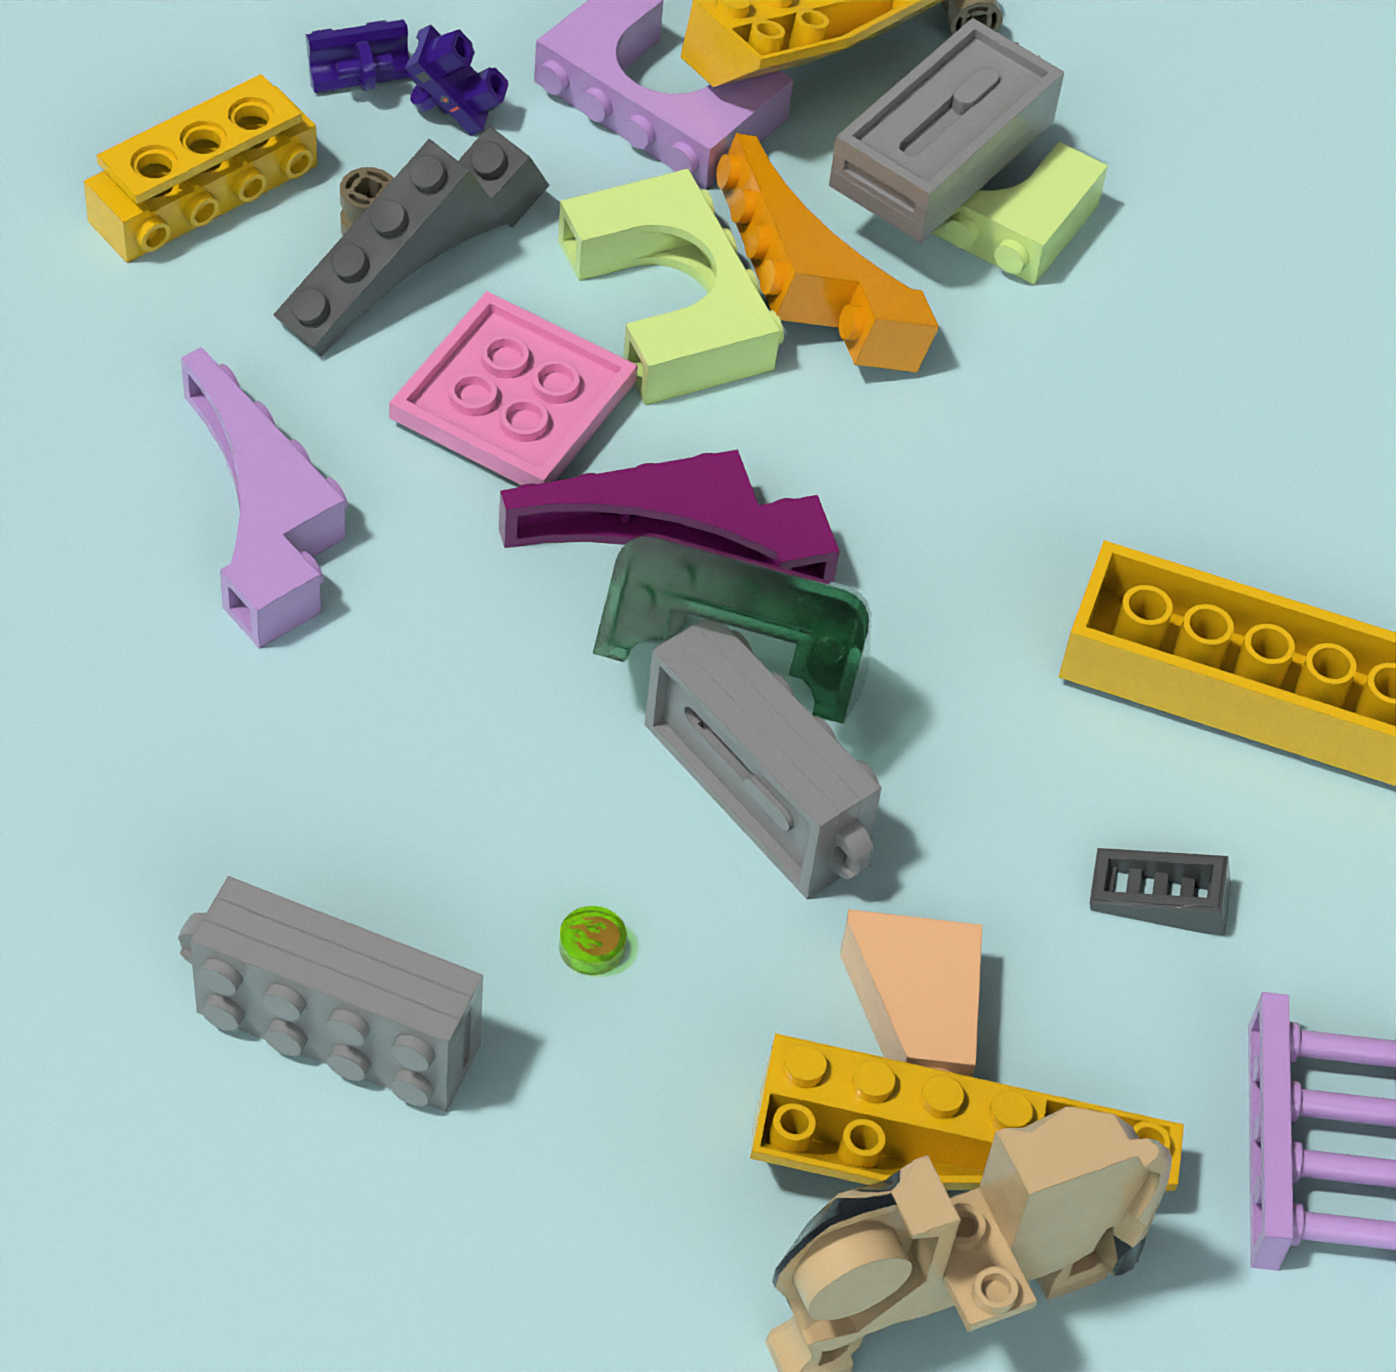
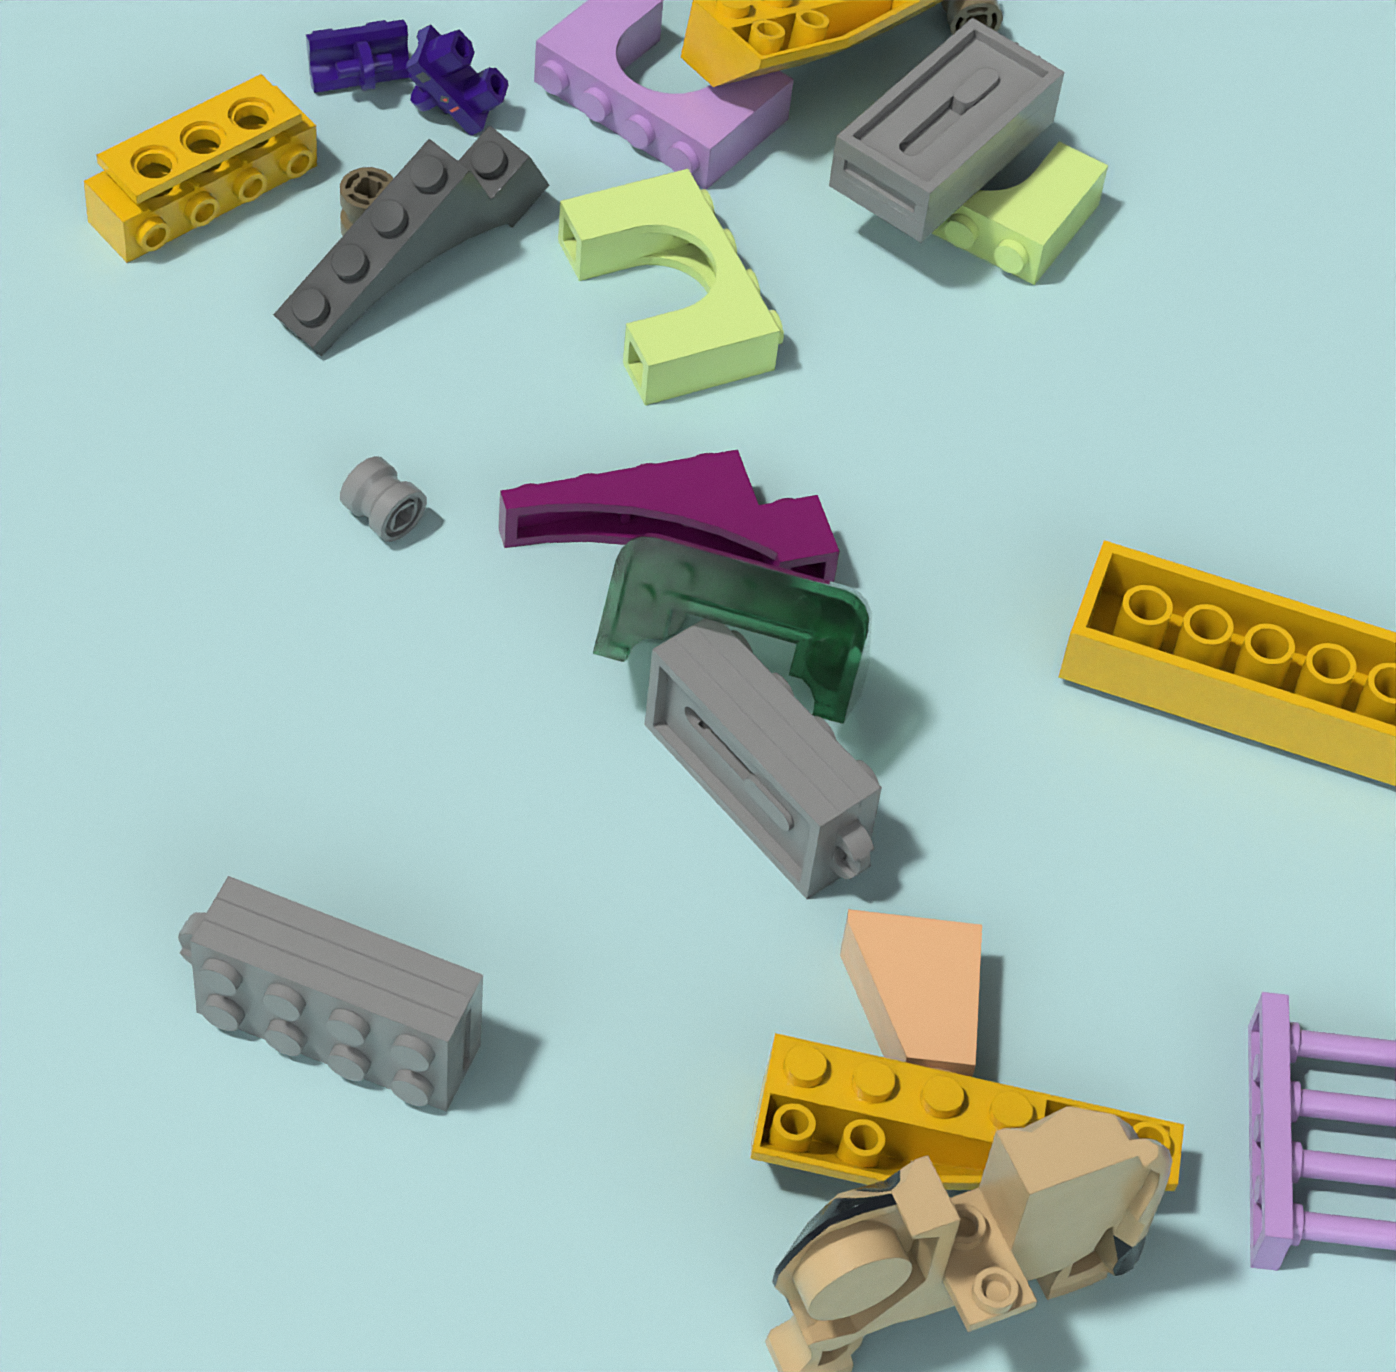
(282, 502): lavender arch -> none
(387, 502): none -> light grey wheel
(513, 392): bright pink plate -> none
(592, 940): clear neon green tile -> none
(814, 273): light orange arch -> none
(1182, 911): dark grey slope -> none

